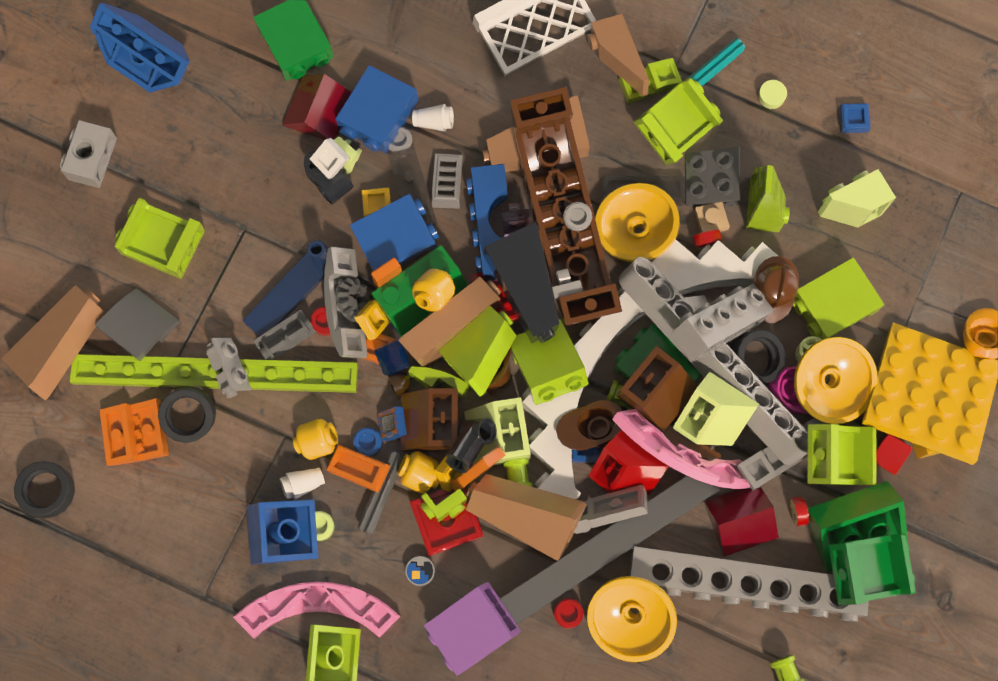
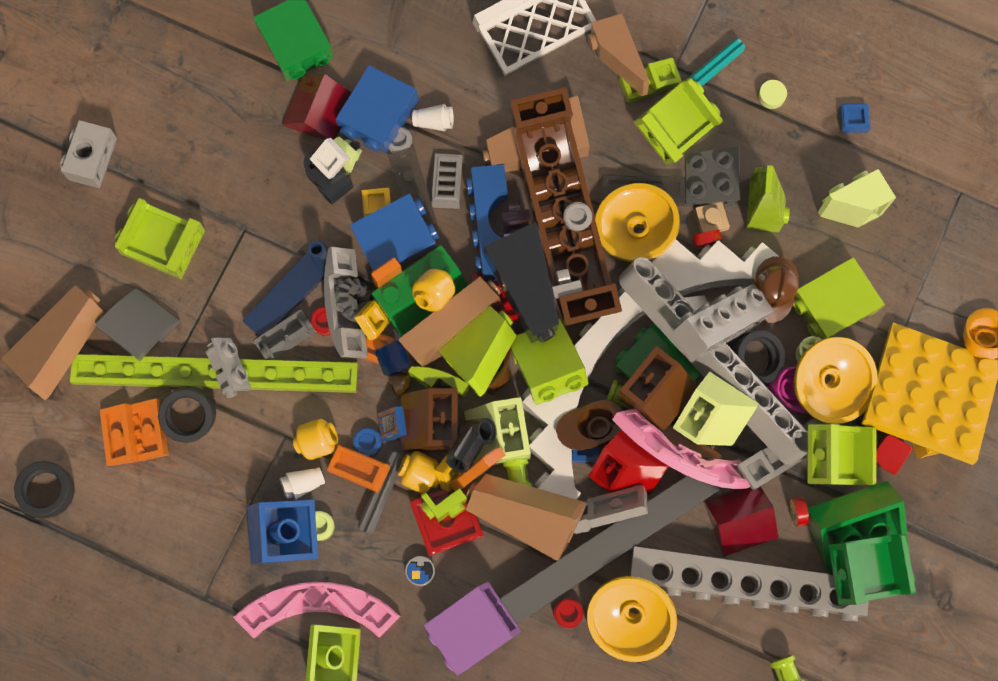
(138, 48): blue wedge -> none

